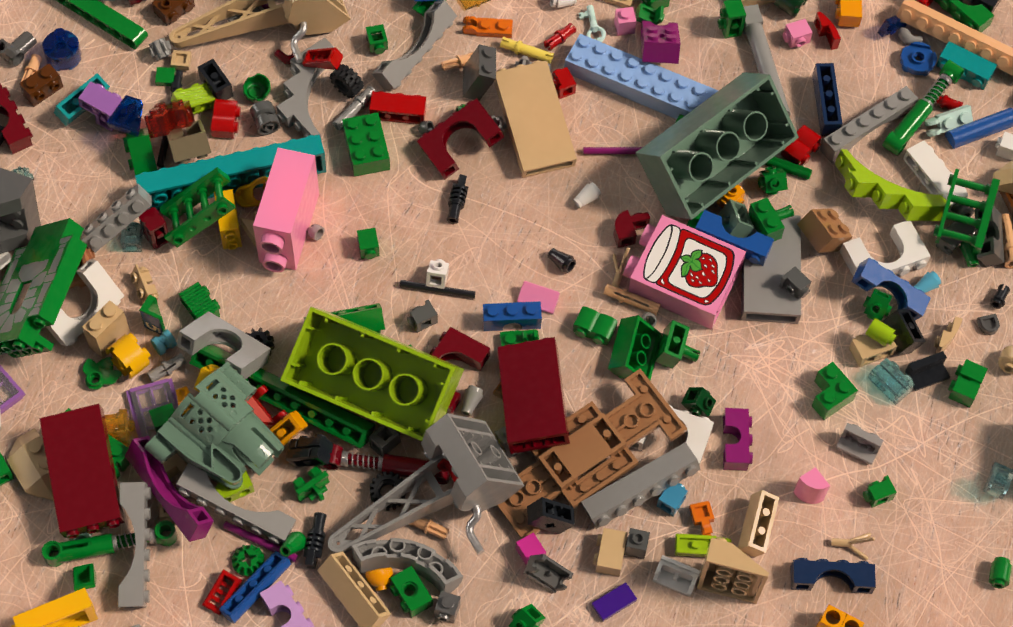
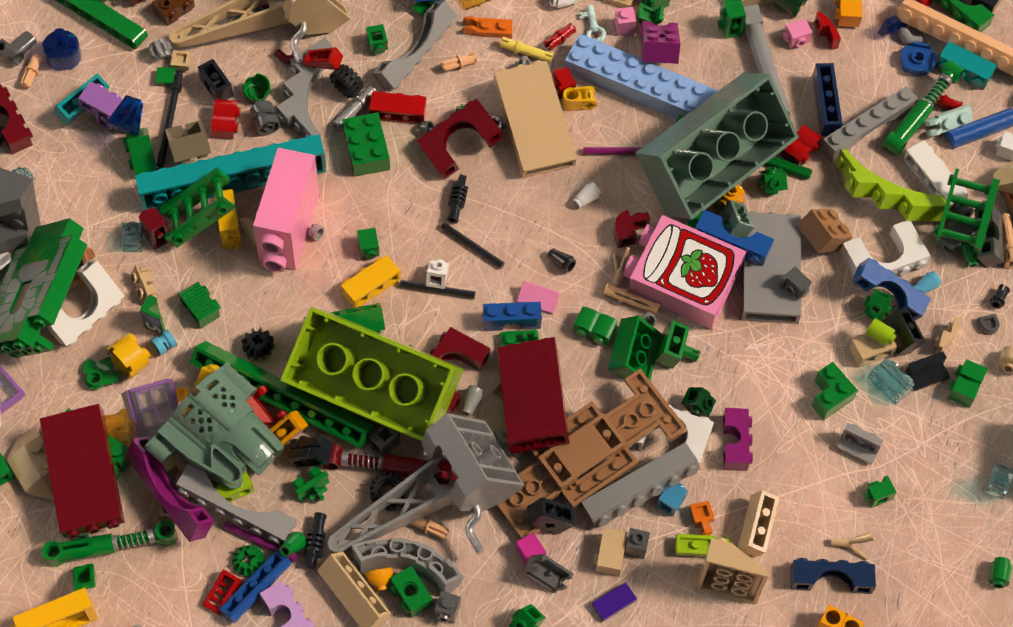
(41, 85): reddish brown brick -> none
(105, 328): tan brick -> none
(116, 217): light grey brick -> none
(132, 589): light grey arch -> none
(161, 415): green brick -> none
(167, 117): clear red brick -> none
(174, 364): light grey pin -> none
(198, 96): lime brick -> none
(211, 329): light grey arch -> none
(244, 194): yellow piece -> none
(370, 281): none -> yellow brick
(423, 317): dark grey brick -> none
(472, 245): none -> black bar
(479, 72): dark grey brick -> none
(580, 98): none -> yellow piece
(676, 575): white hinge -> none
(767, 219): green brick -> none
(811, 487): bright pink brick -> none

